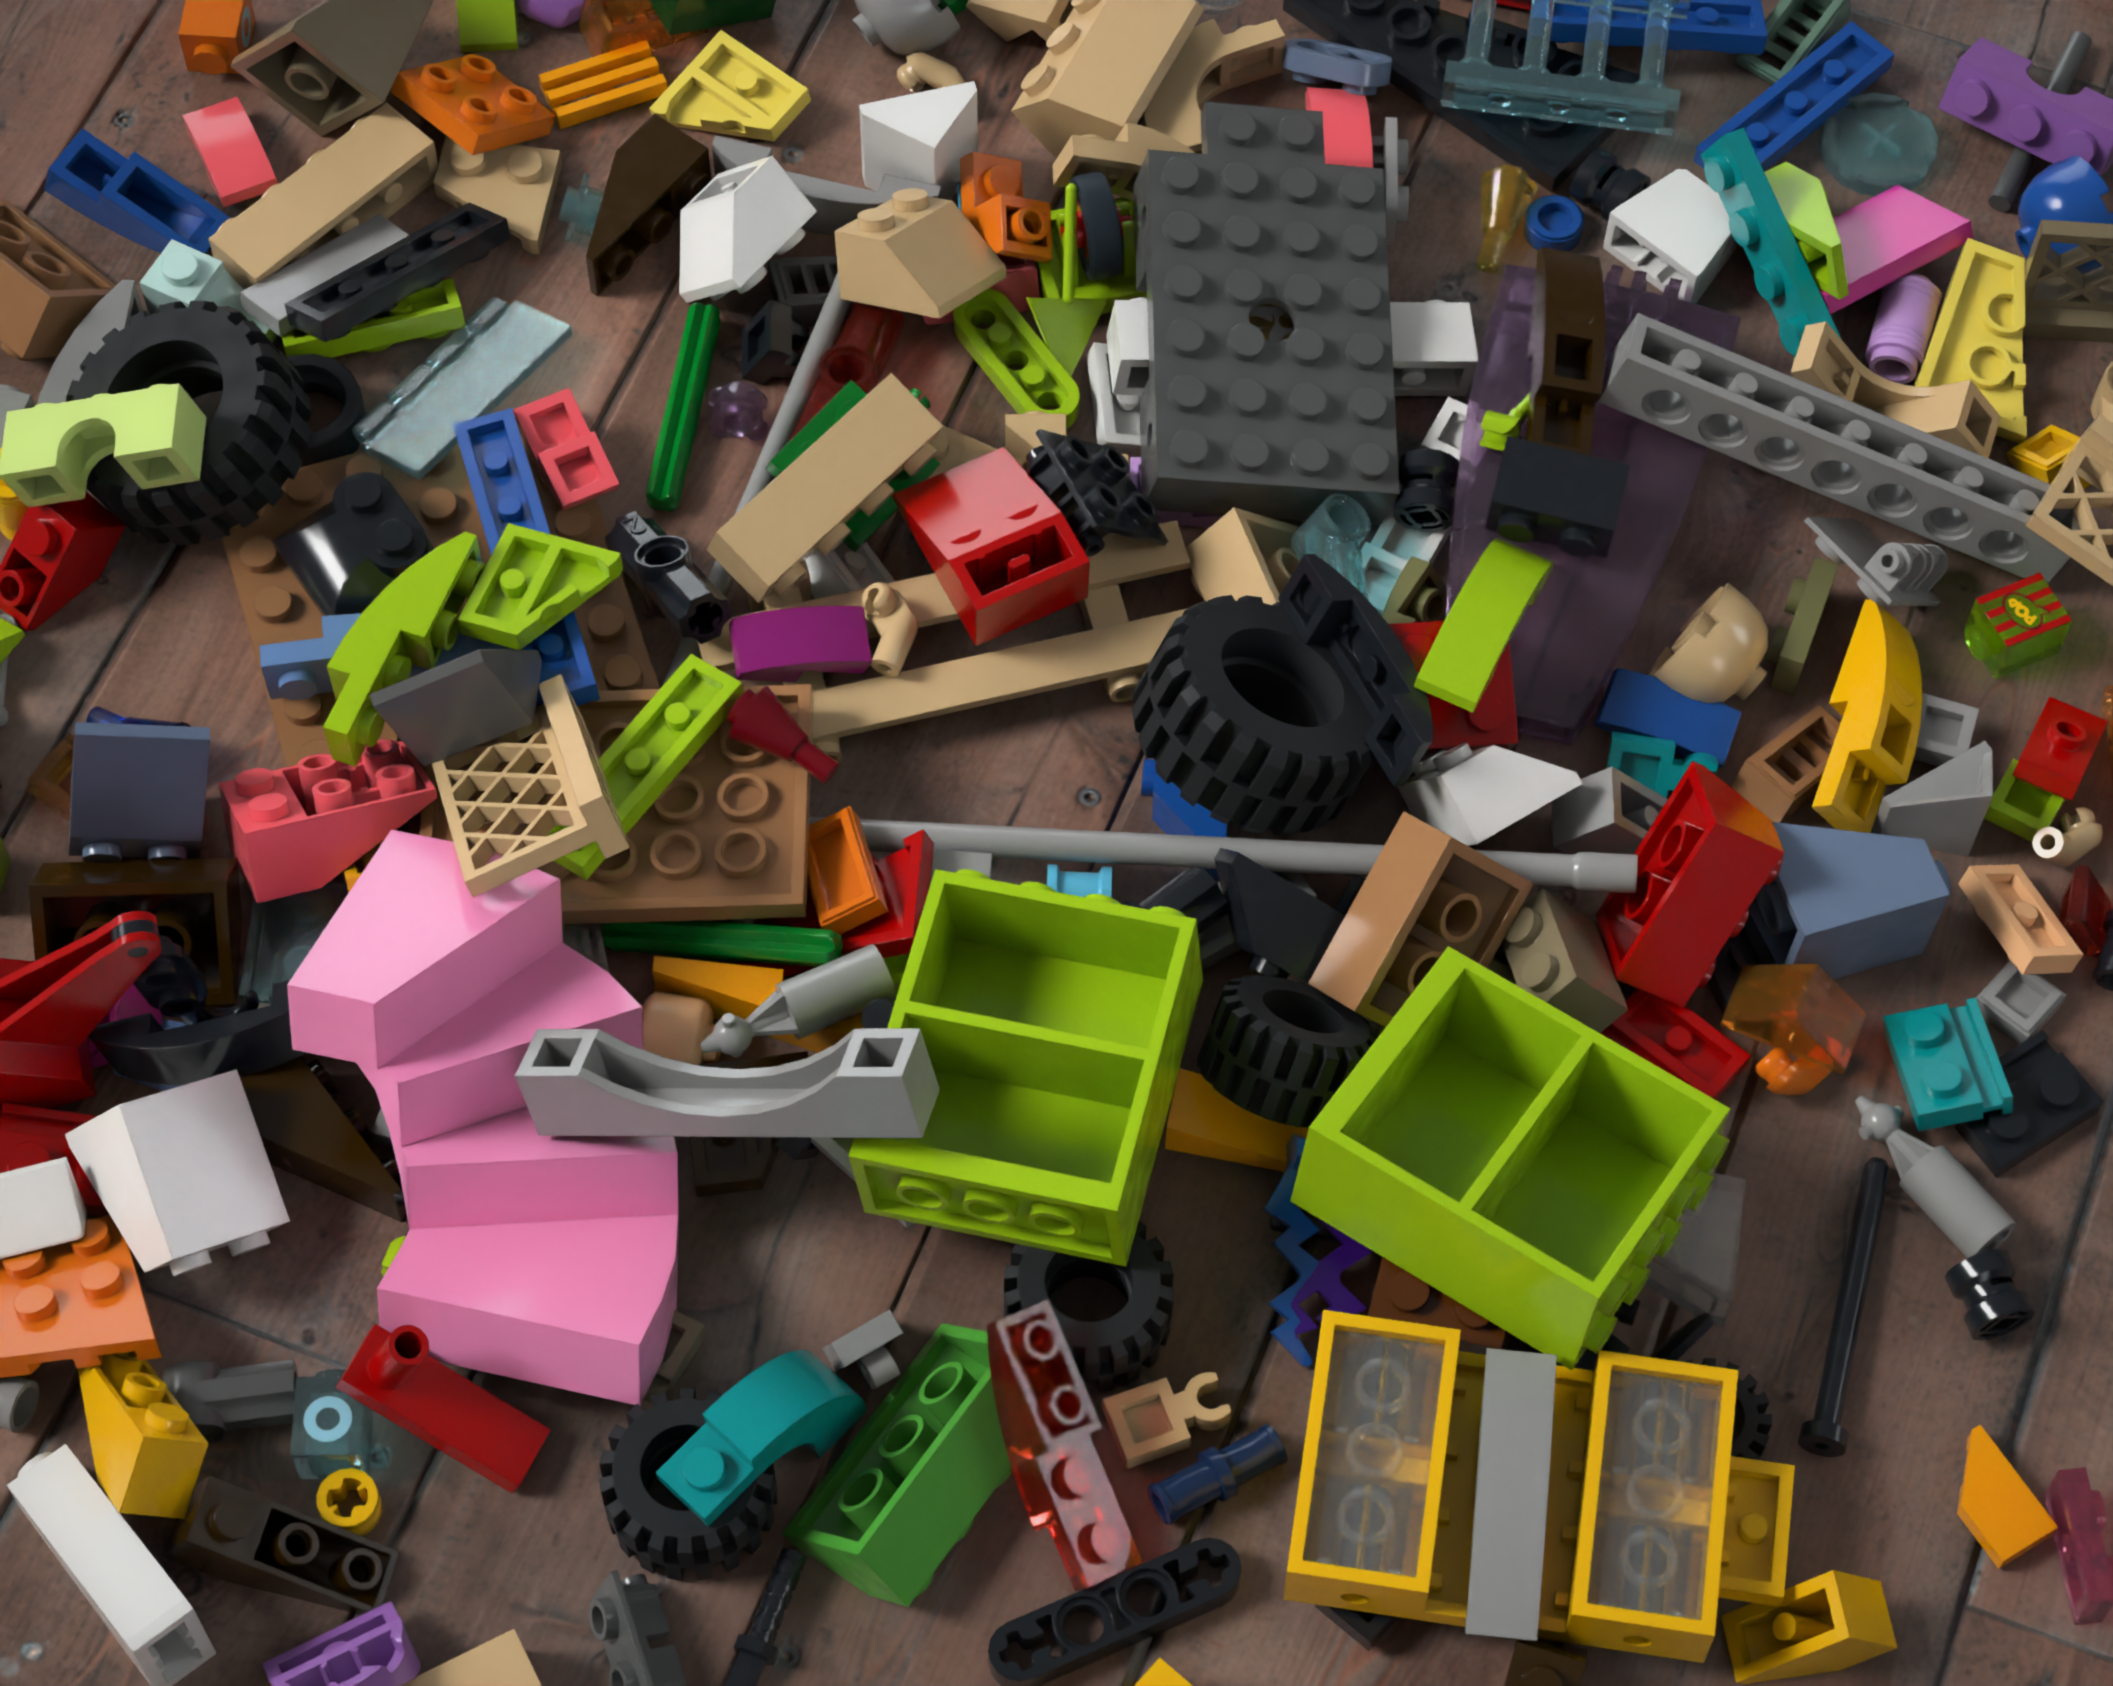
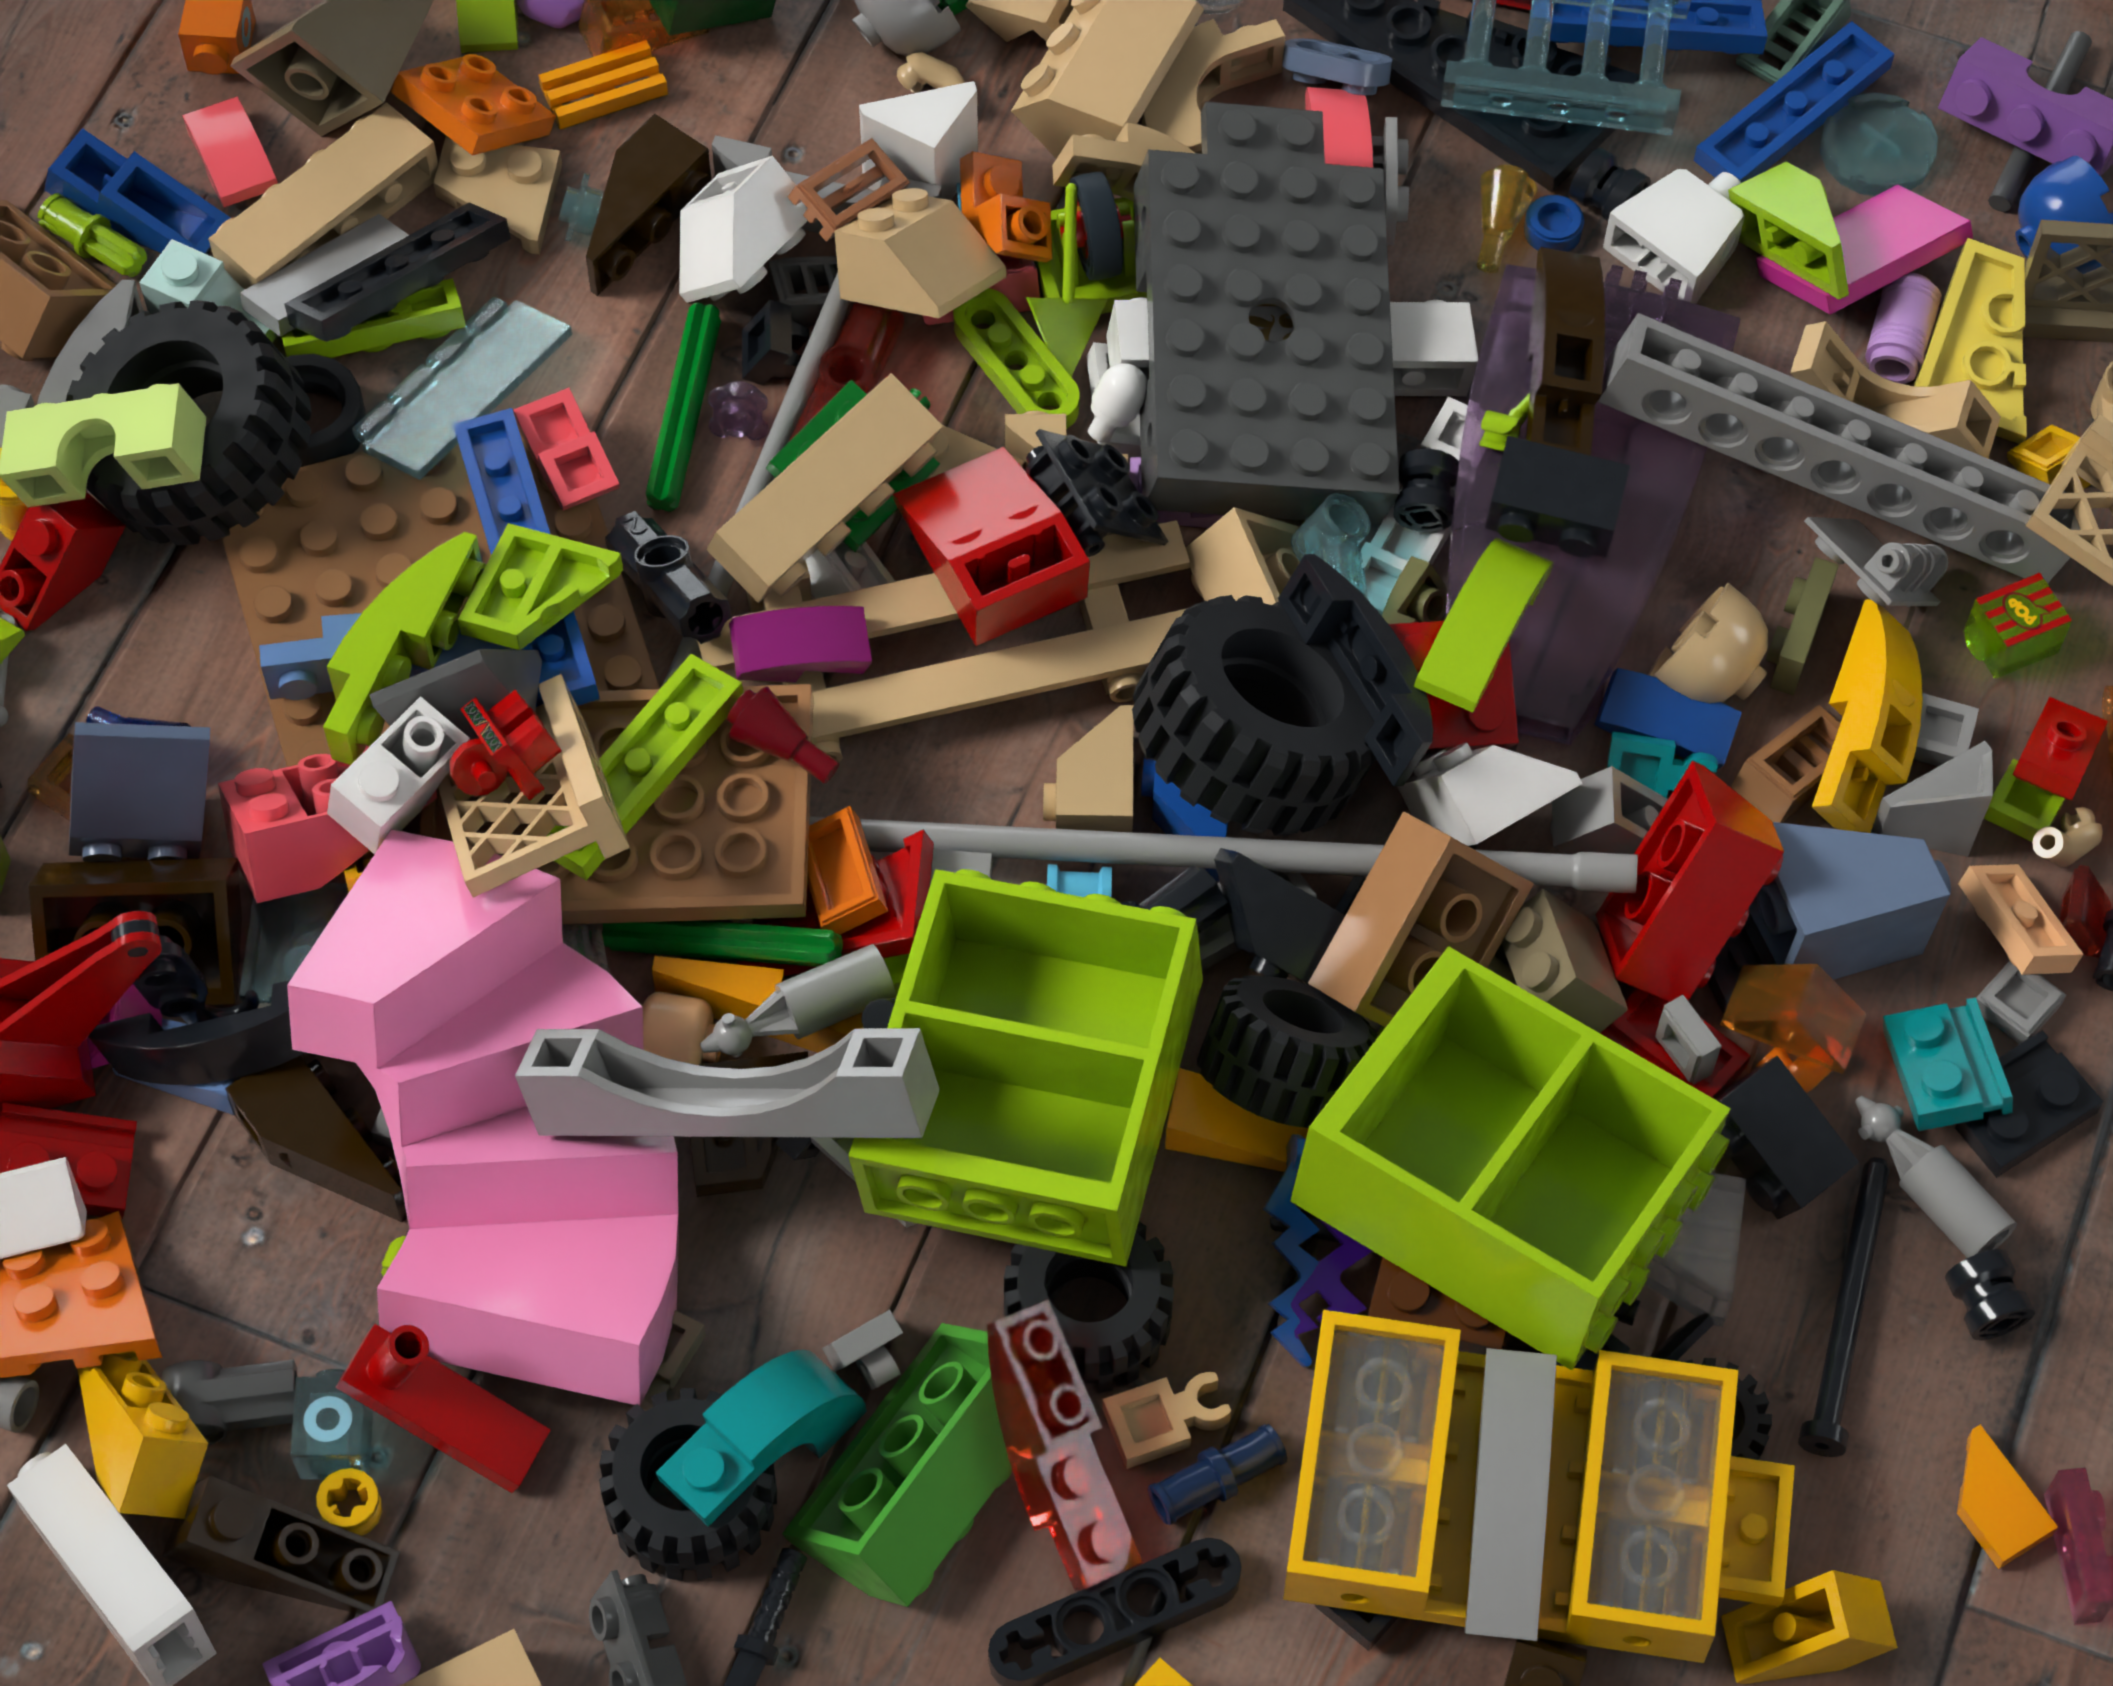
(91, 235): none -> lime axle
(183, 1173): white slope -> none
(353, 545): black slope -> none
(395, 775): none -> white slope
(508, 741): none -> red hips
(732, 93): light yellow wing -> none
(821, 209): none -> nougat tile
(894, 624): tan arm -> none
(1095, 779): none -> tan slope
(1116, 400): none -> white cylinder
(1687, 1040): none -> light grey tile
(1766, 237): teal plate -> none
(1781, 1140): none -> black brick

